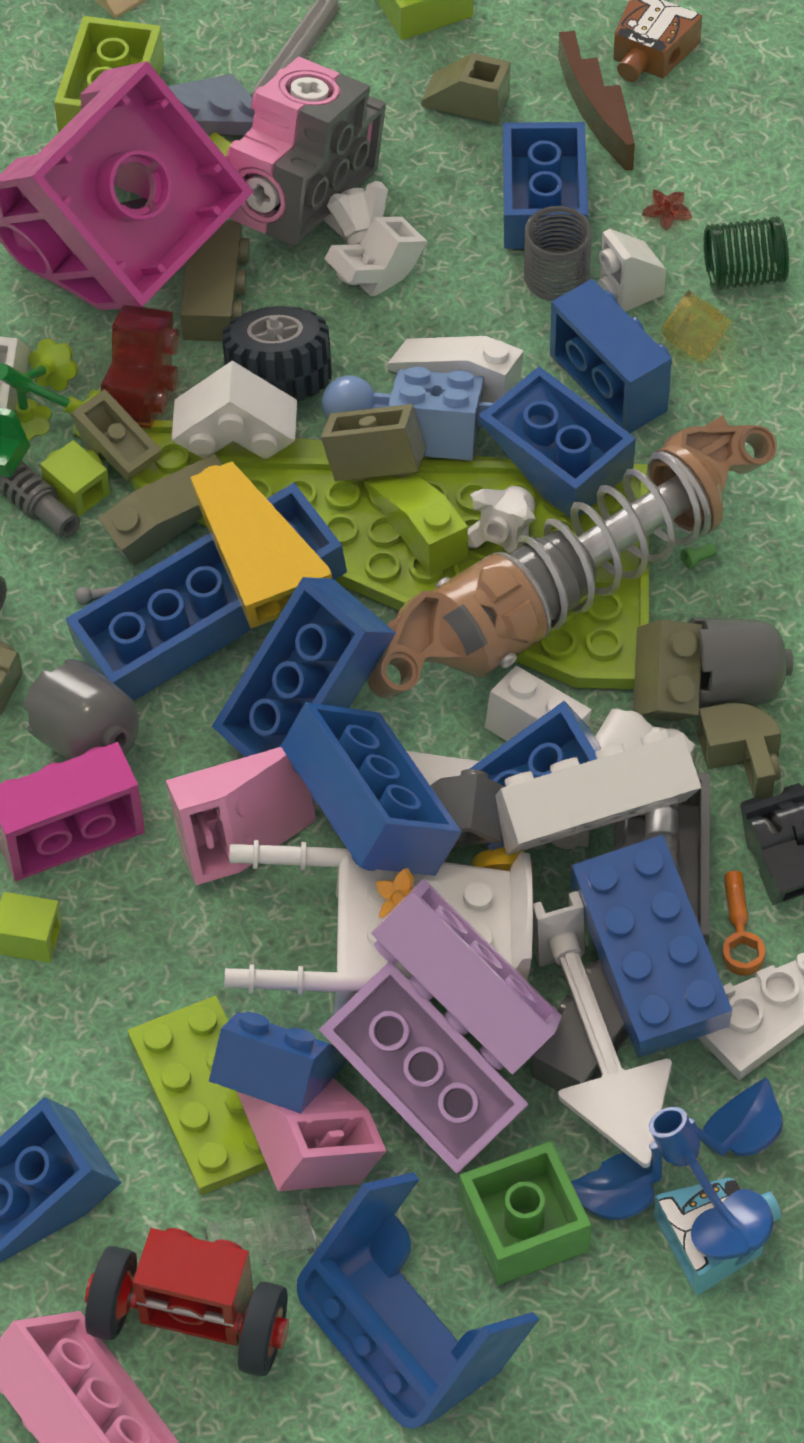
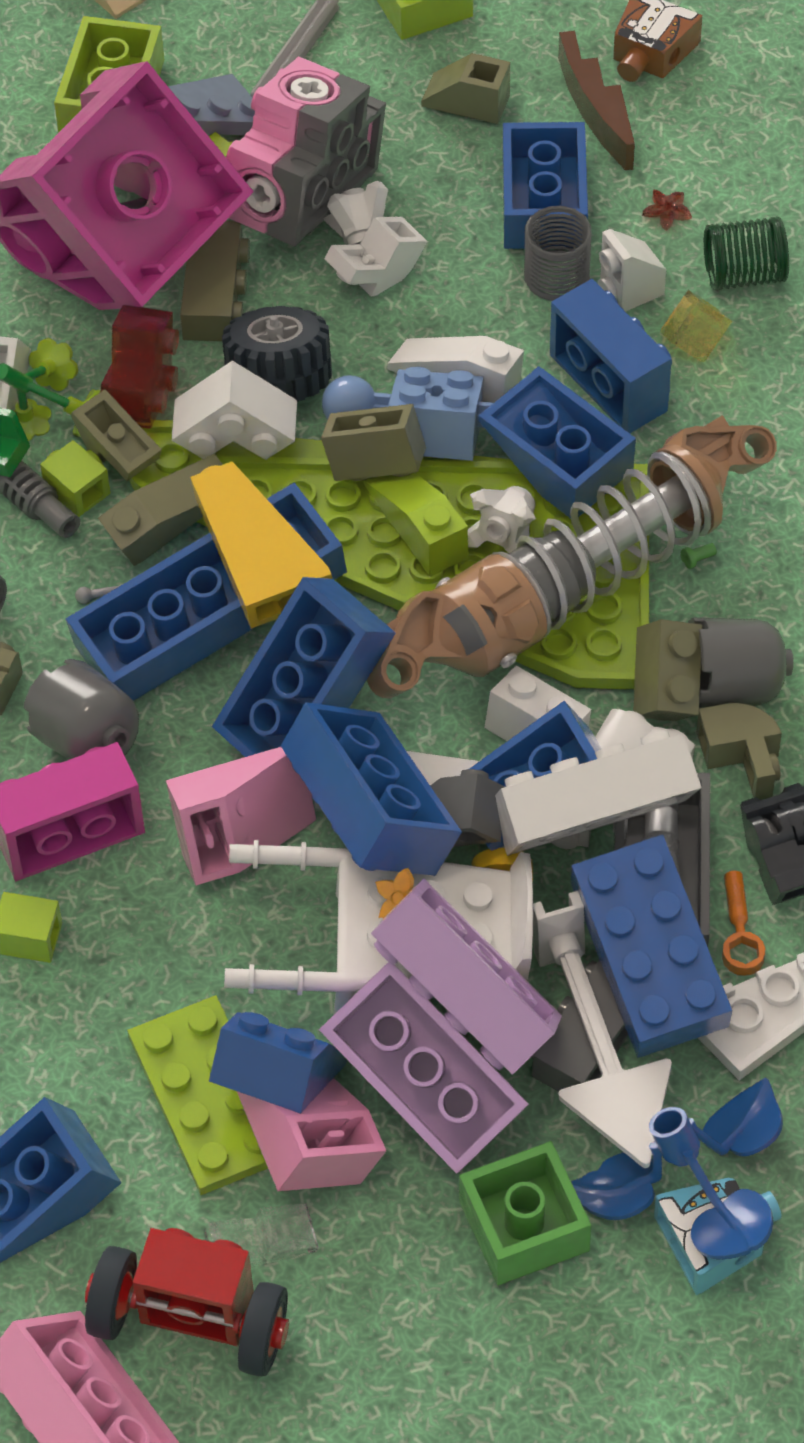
(385, 1325): blue windscreen -> none

